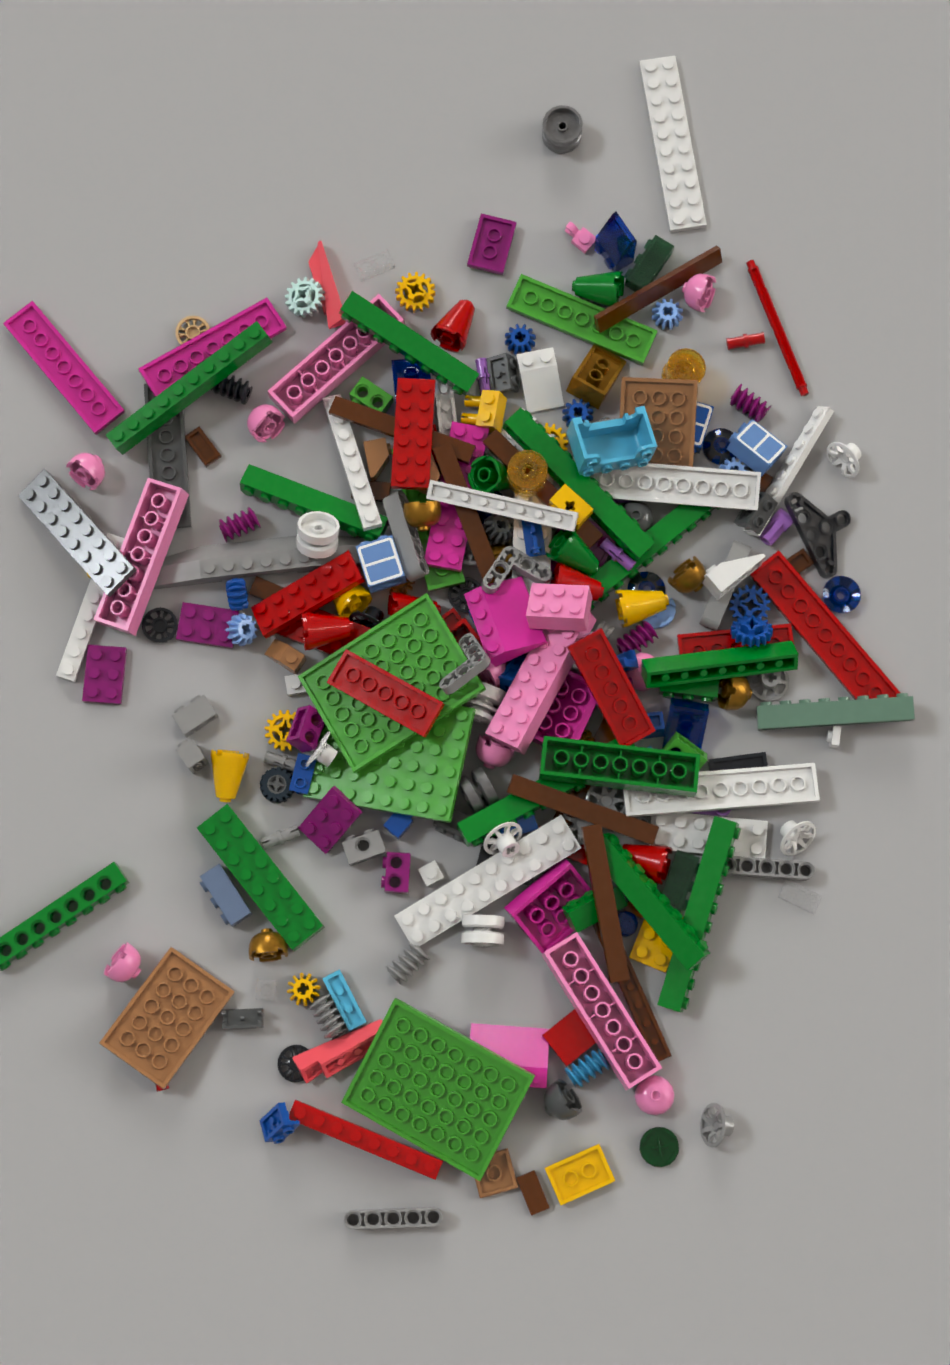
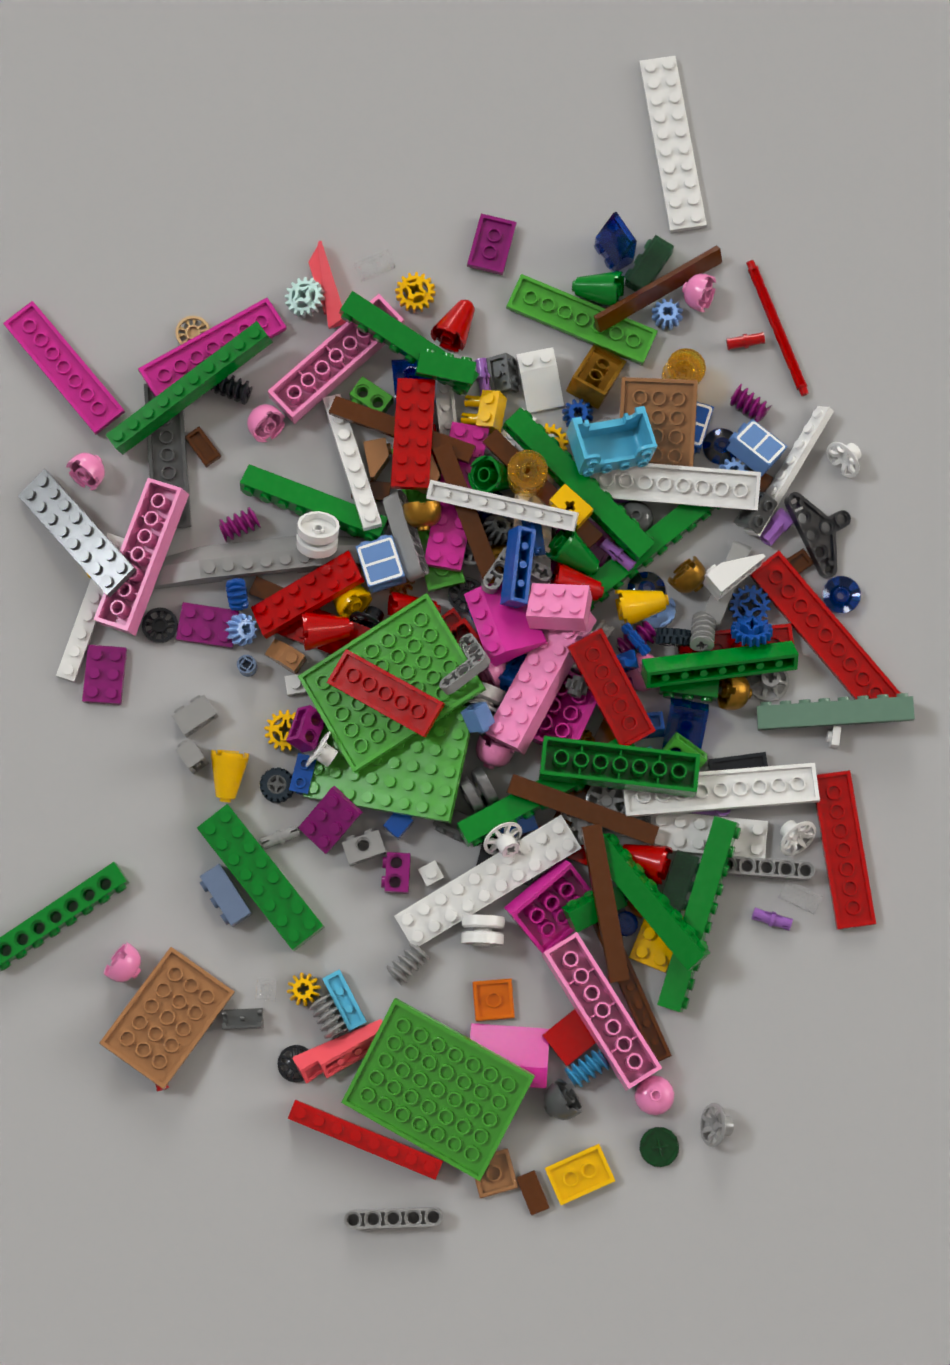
(247, 669): none -> sand blue wheel
(267, 946): pearl gold cylinder -> none
(277, 1125): blue bracket -> none
(279, 761): light grey pin -> none
(445, 368): none -> green brick
(478, 717): none -> medium blue brick
(493, 999): none -> orange tile
(518, 567): none -> blue brick
(525, 335): blue gear -> none
(562, 129): flat silver wheel -> none
(576, 687): none -> dark grey gear
(581, 239): bright pink plate -> none
(635, 639): none -> blue axle
(673, 637): none -> black wheel
(702, 632): none -> light grey piece
(772, 919): none -> medium lavender pin
(844, 851): none -> red plate

